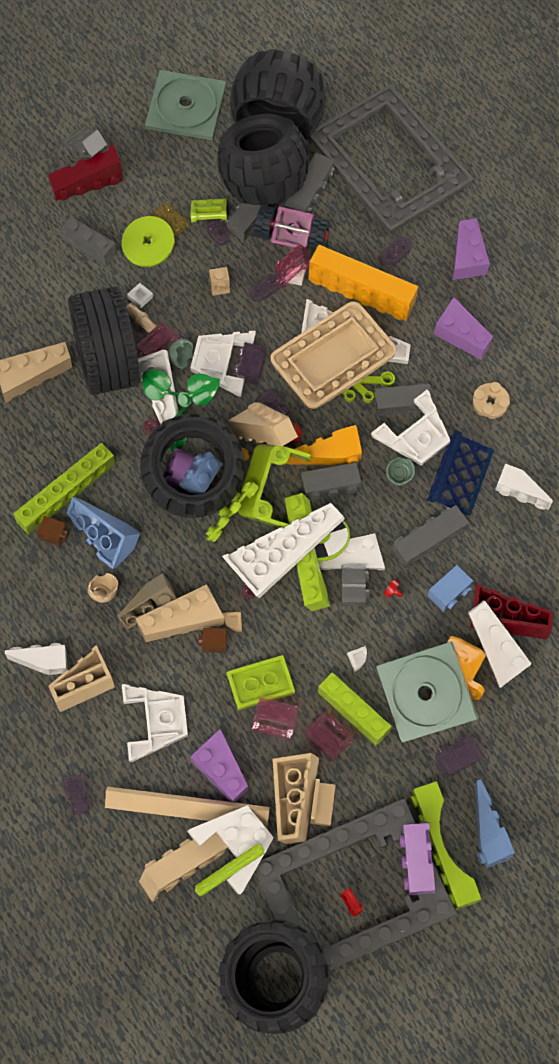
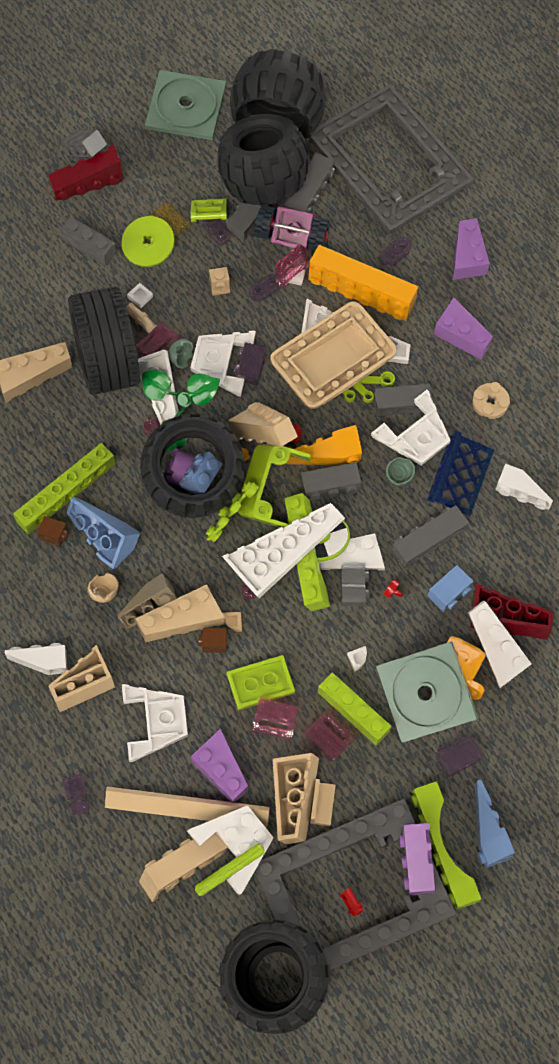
(271, 400): plate -> none

